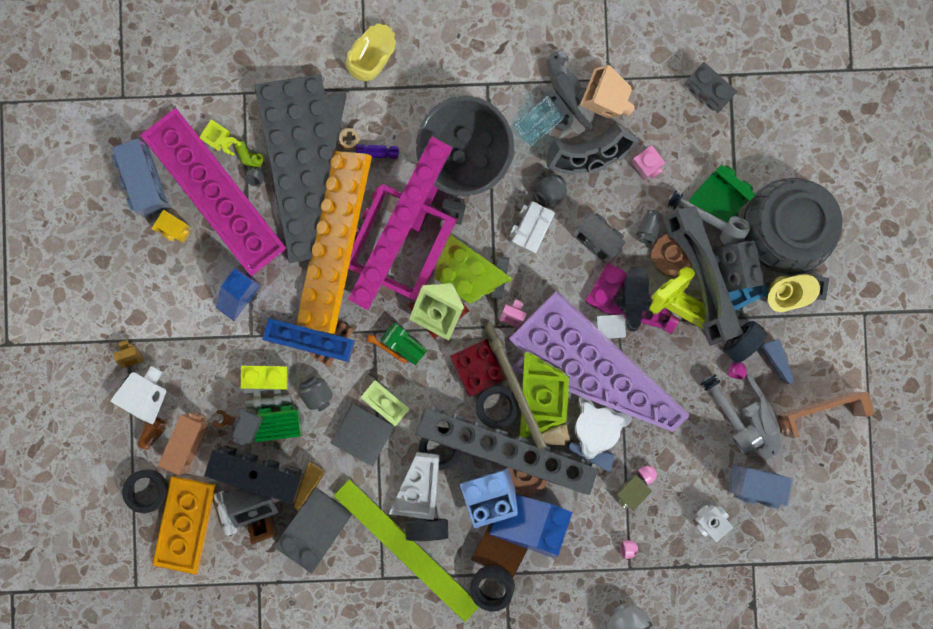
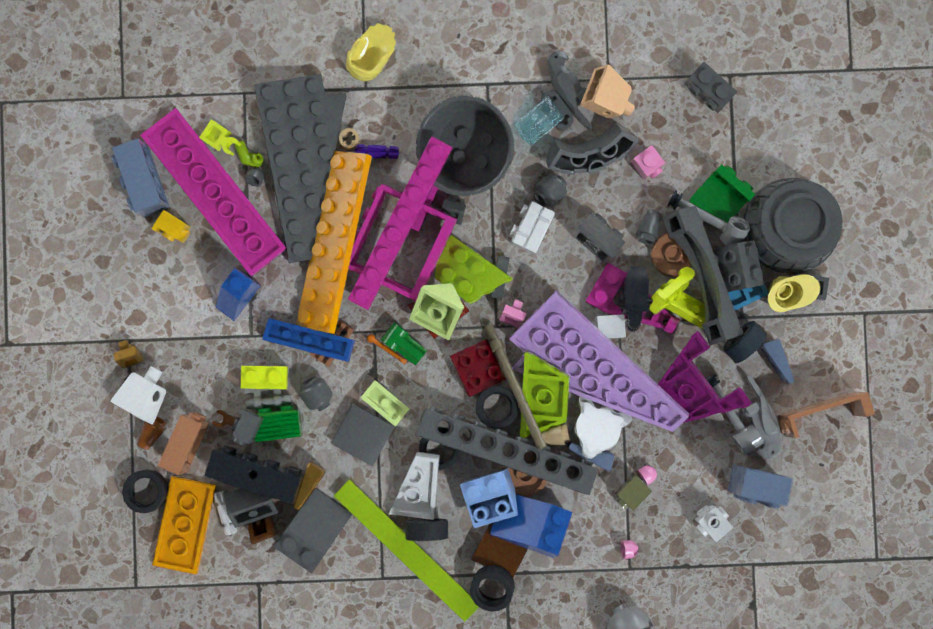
(692, 390): none -> magenta wing
(737, 371): dark pink hinge -> none

